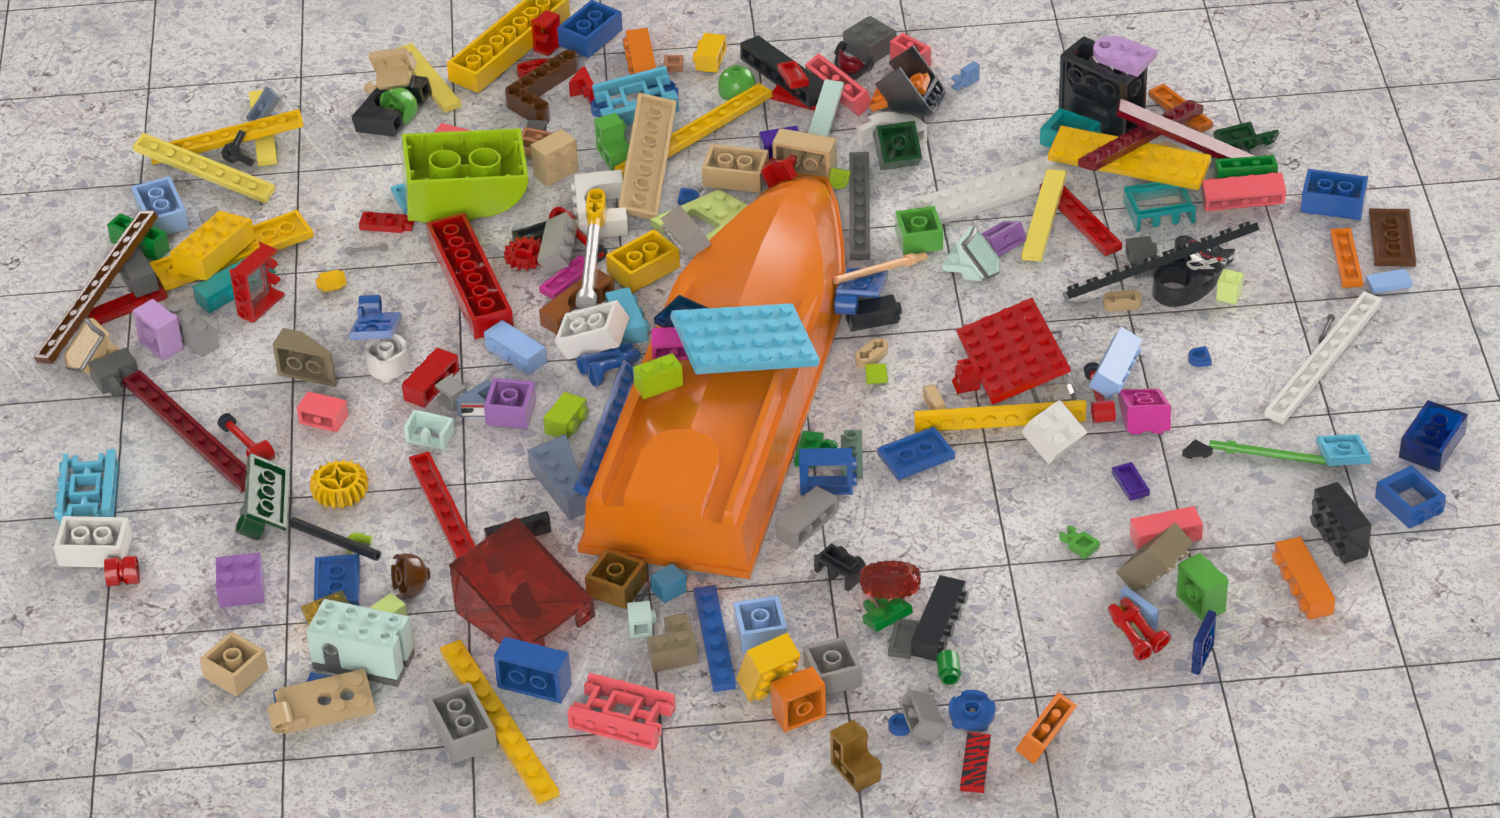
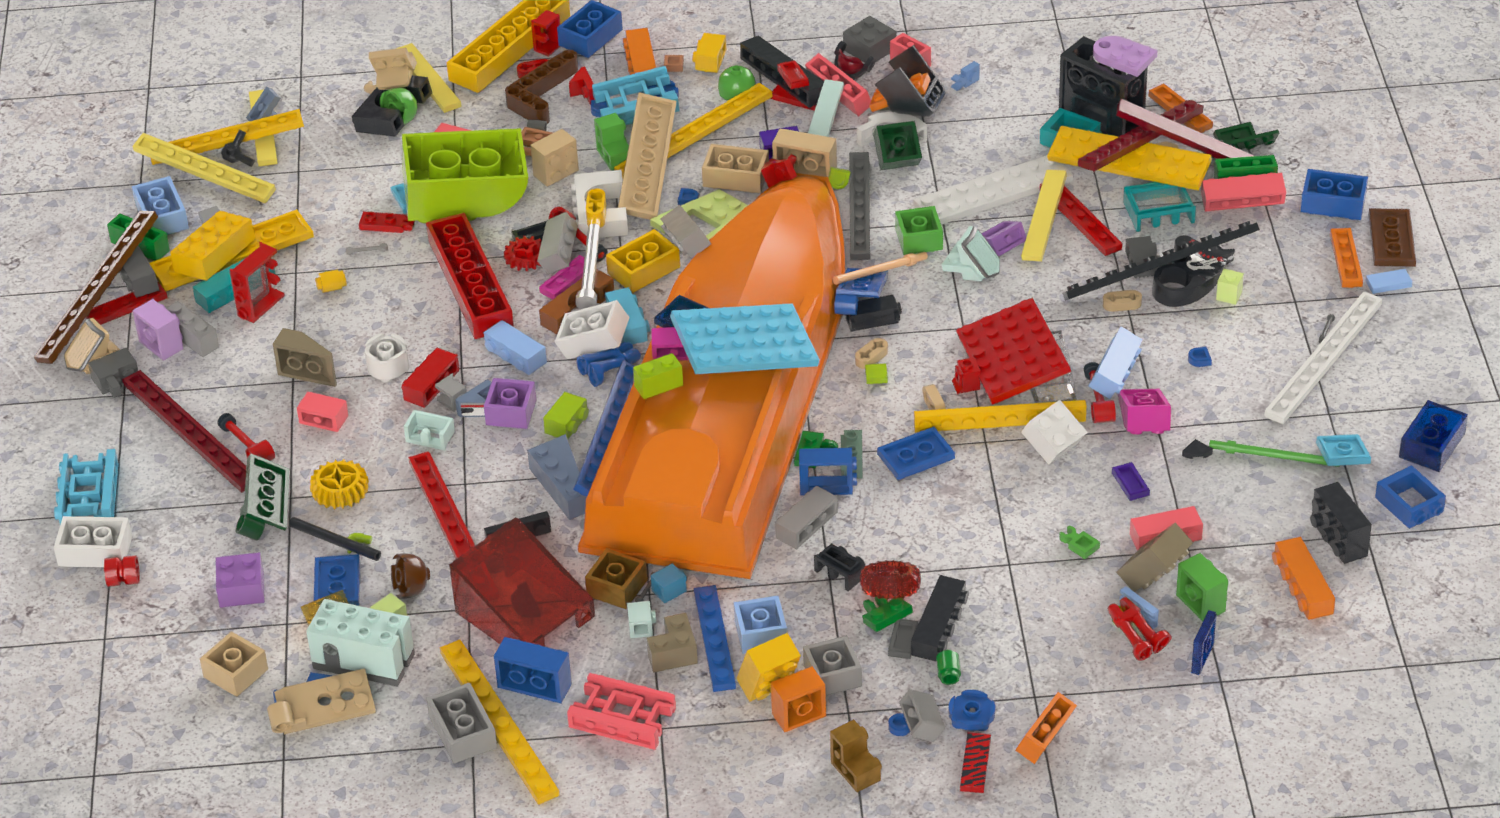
(372, 322): blue hinge -> none

